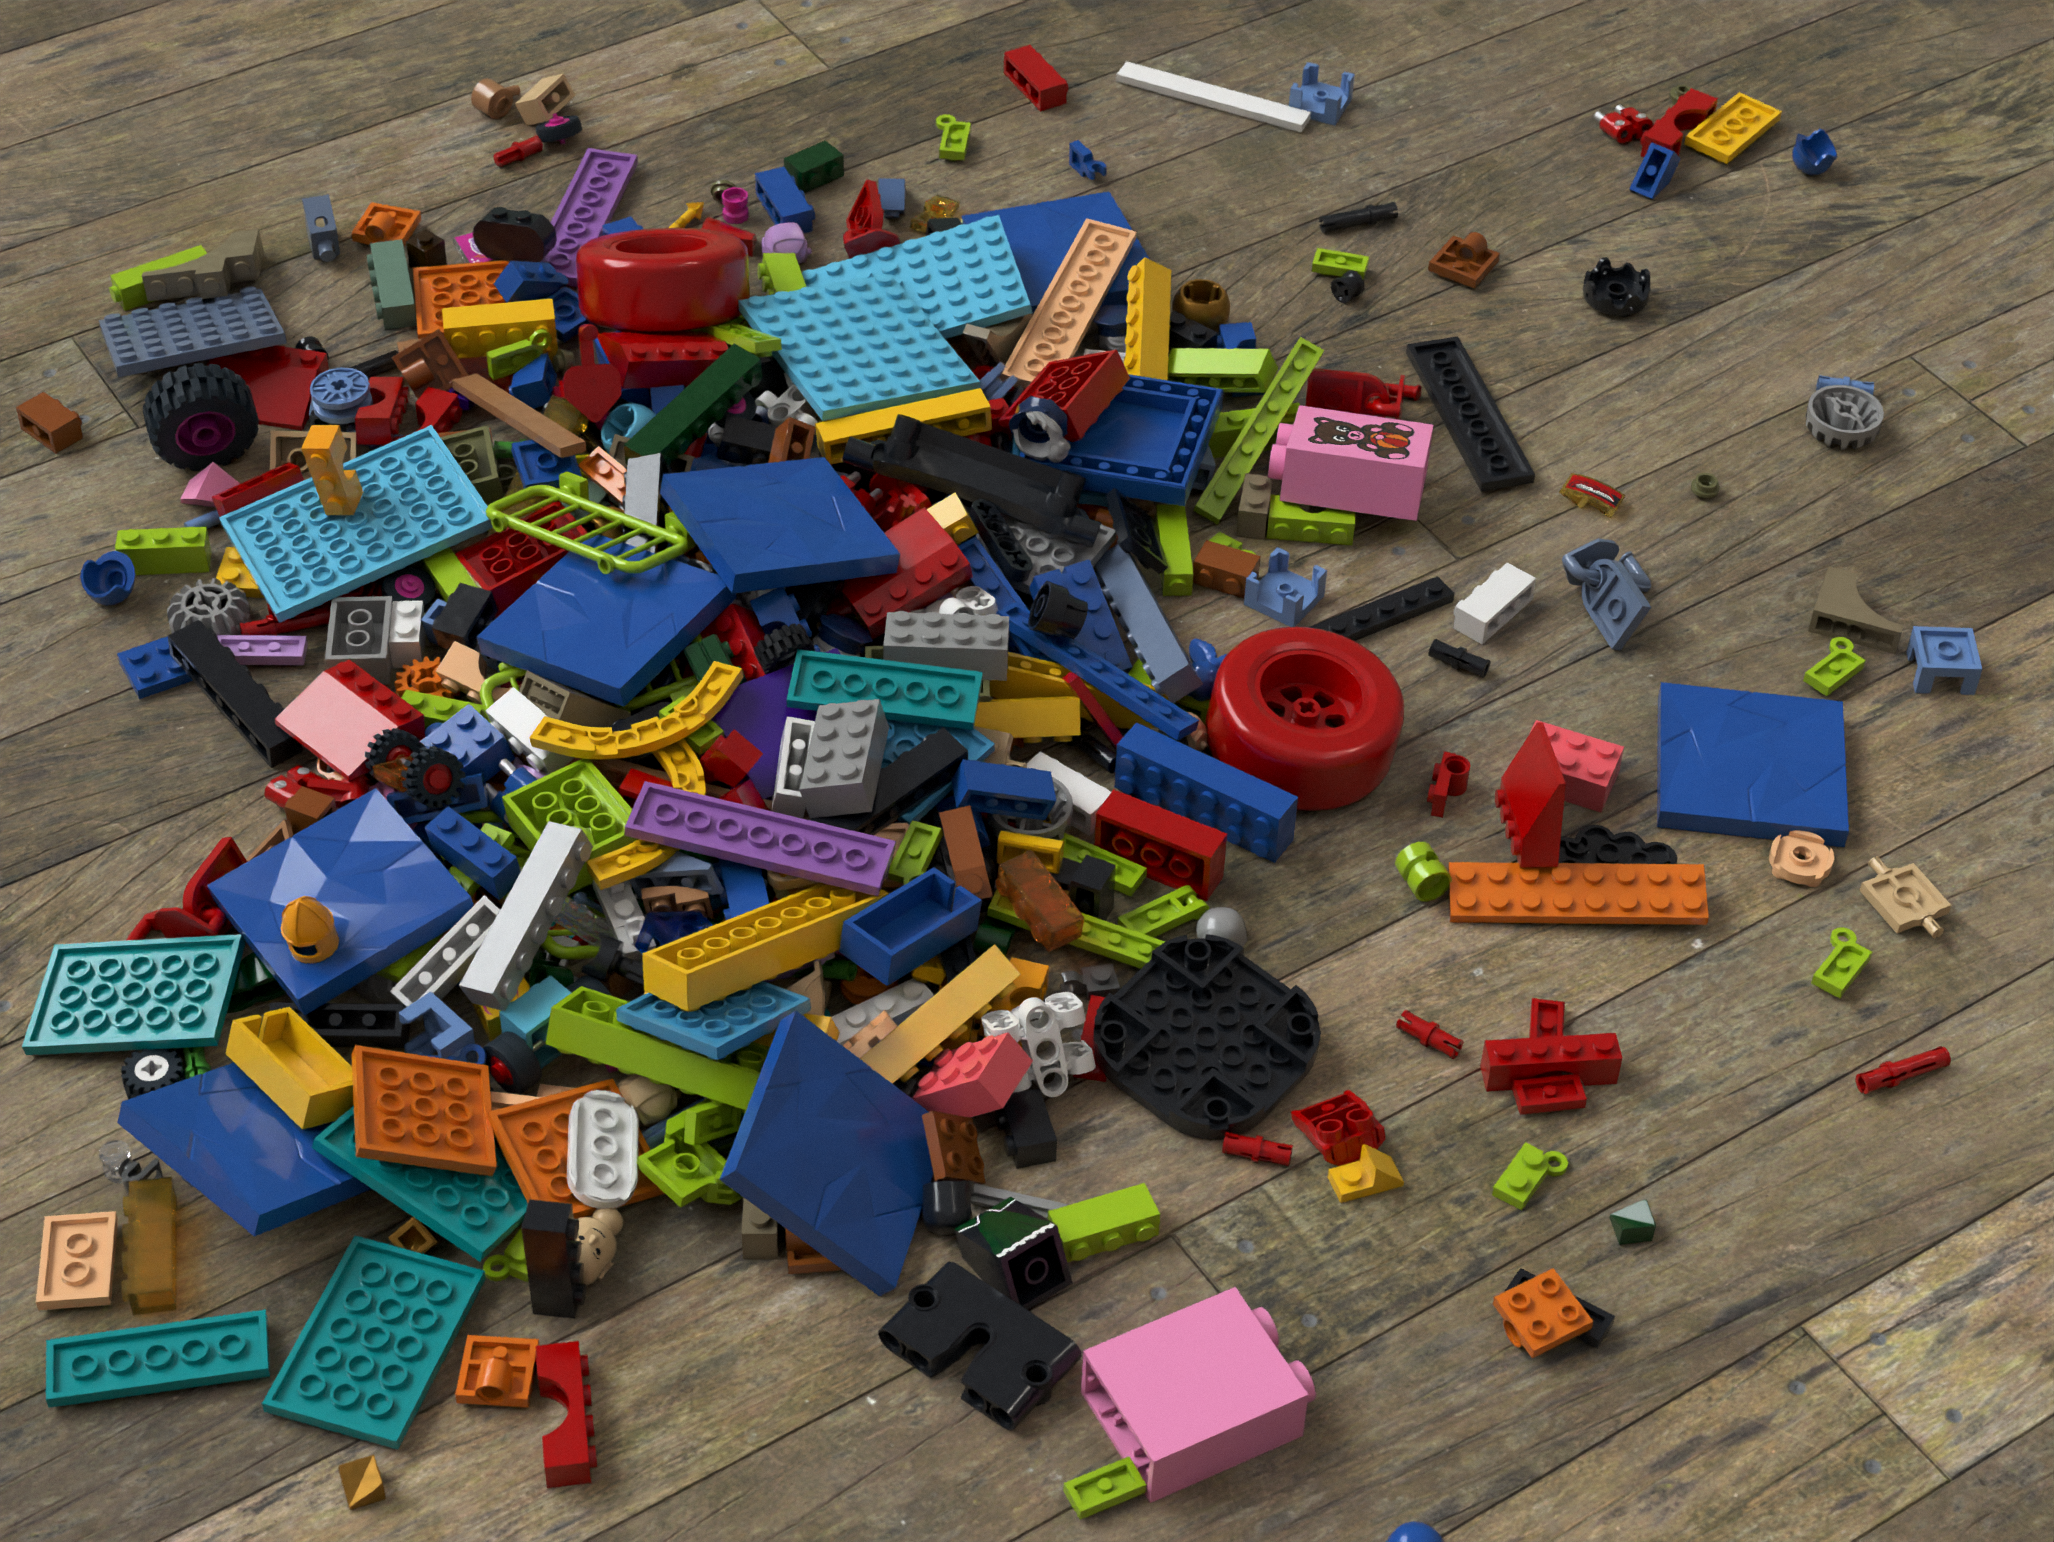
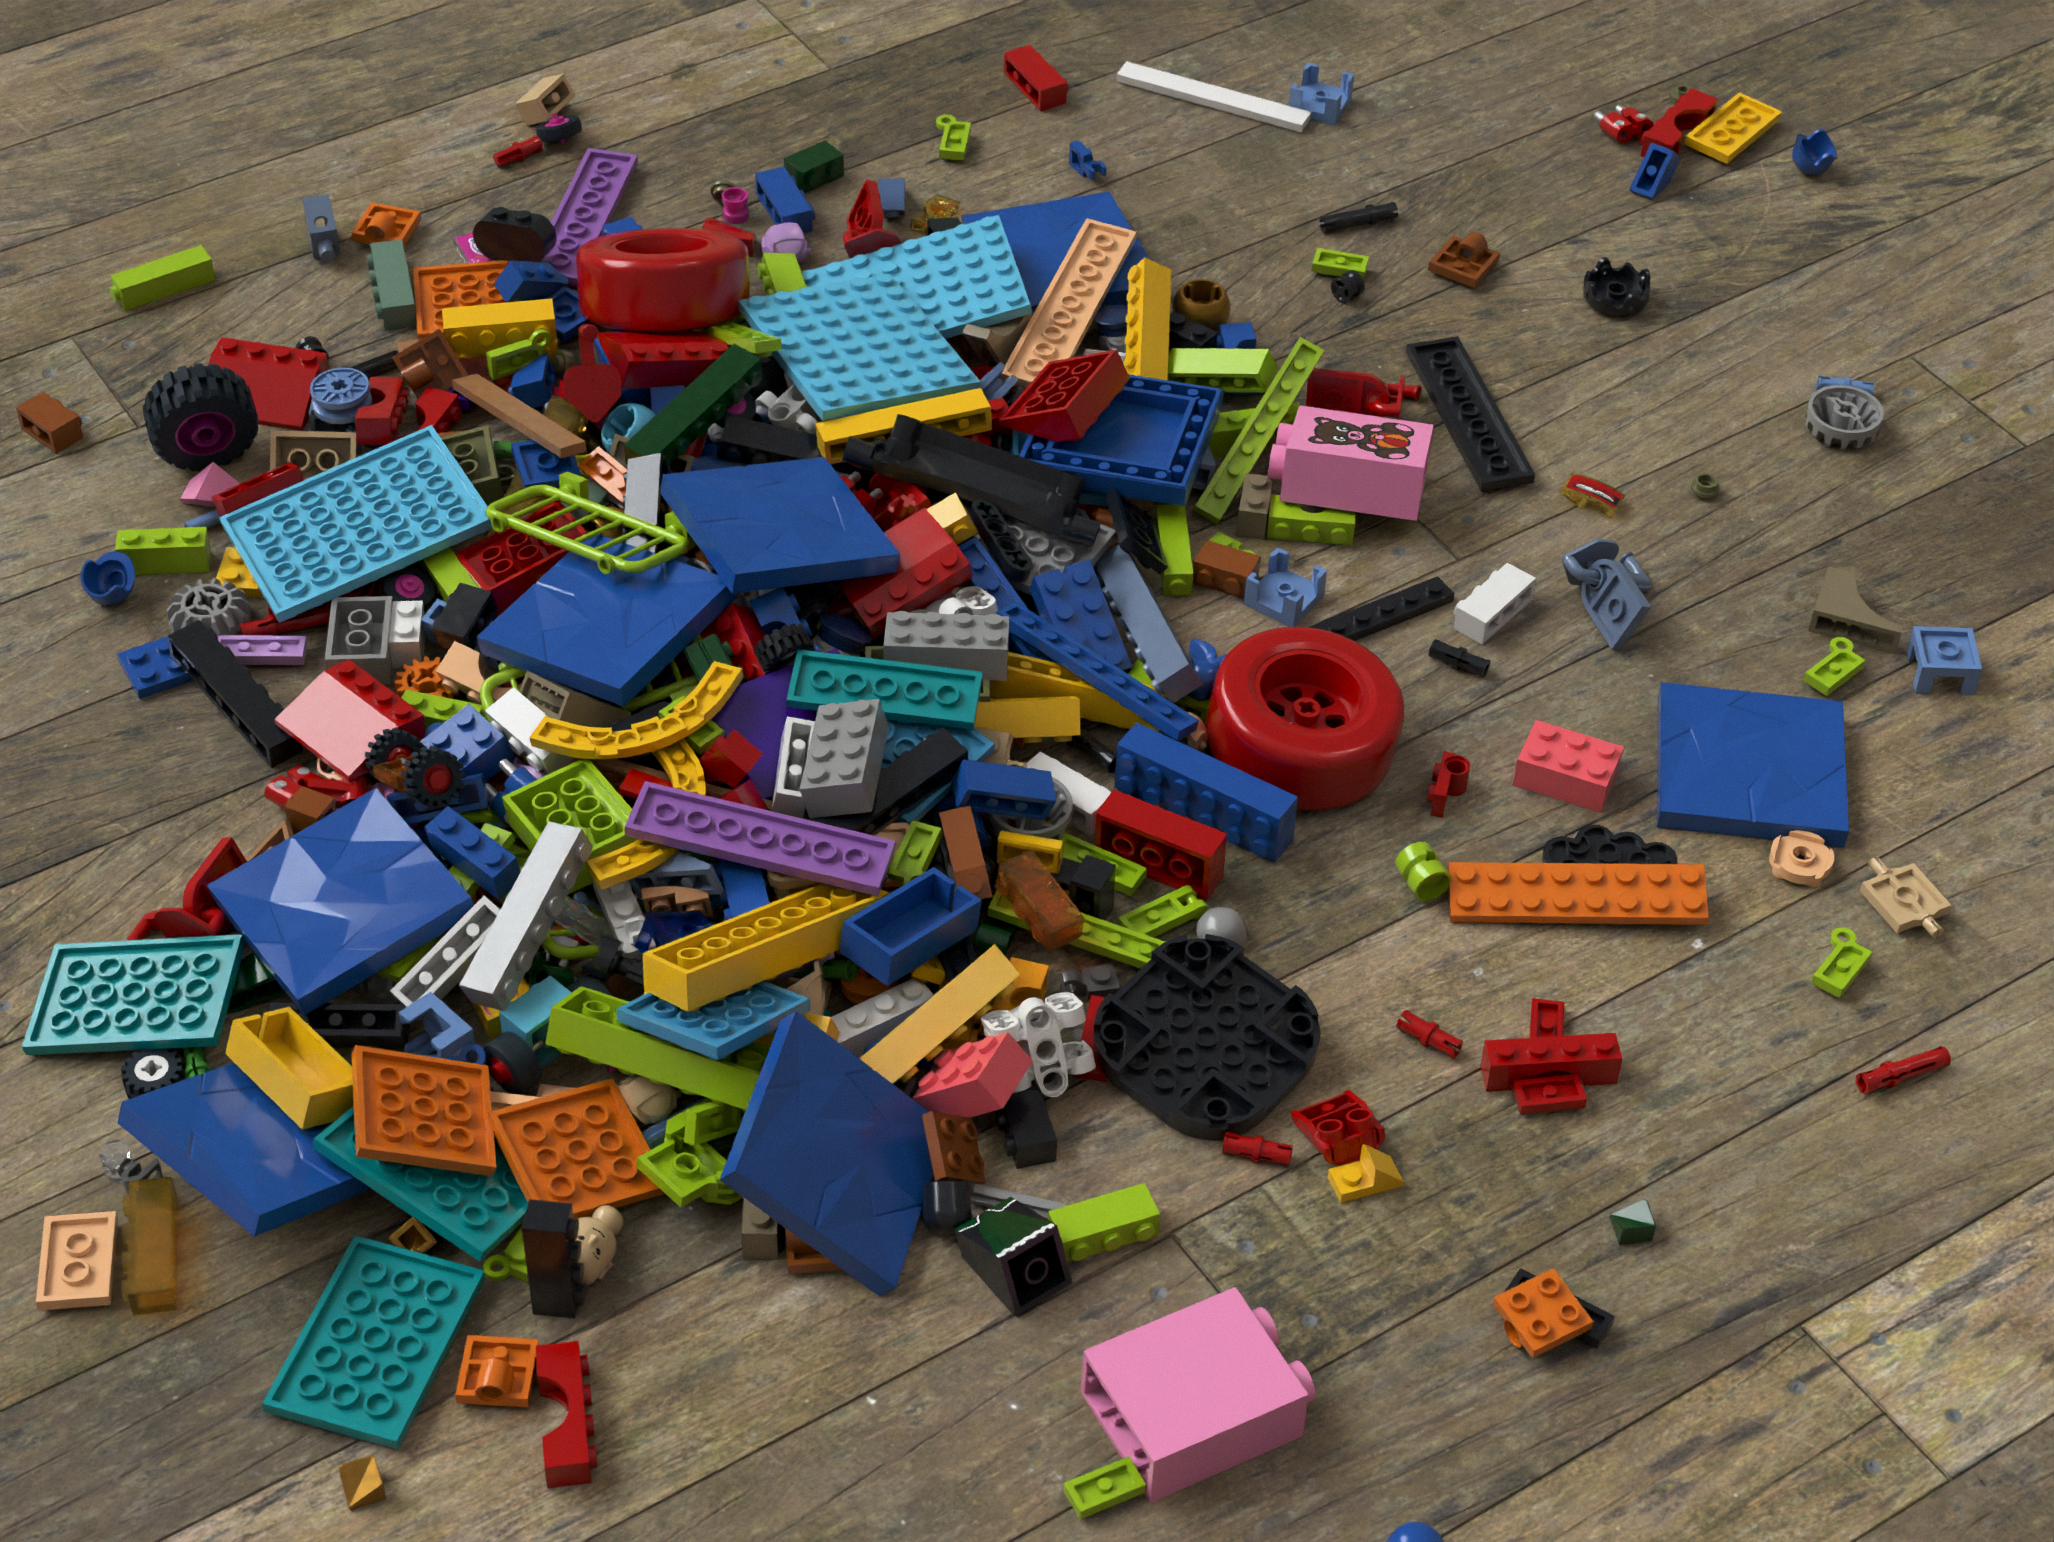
(157, 1358): teal plate -> none
(190, 331): sand blue plate -> none
(210, 274): dark tan arch -> none
(308, 924): light orange helmet -> none
(324, 455): light orange arch -> none
(426, 250): dark brown brick -> none
(493, 98): medium nougat piece -> none
(602, 1149): white tile -> none
(694, 211): yellow piece -> none
(792, 441): dark orange brick -> none
(870, 1034): light nougat plate -> none
(970, 1312): black connector -> none
(1040, 429): piece -> none
(1057, 612): black piece -> none
(1093, 708): red tile -> none
(1526, 1175): lime hinge -> none
(1533, 802): red slope -> none

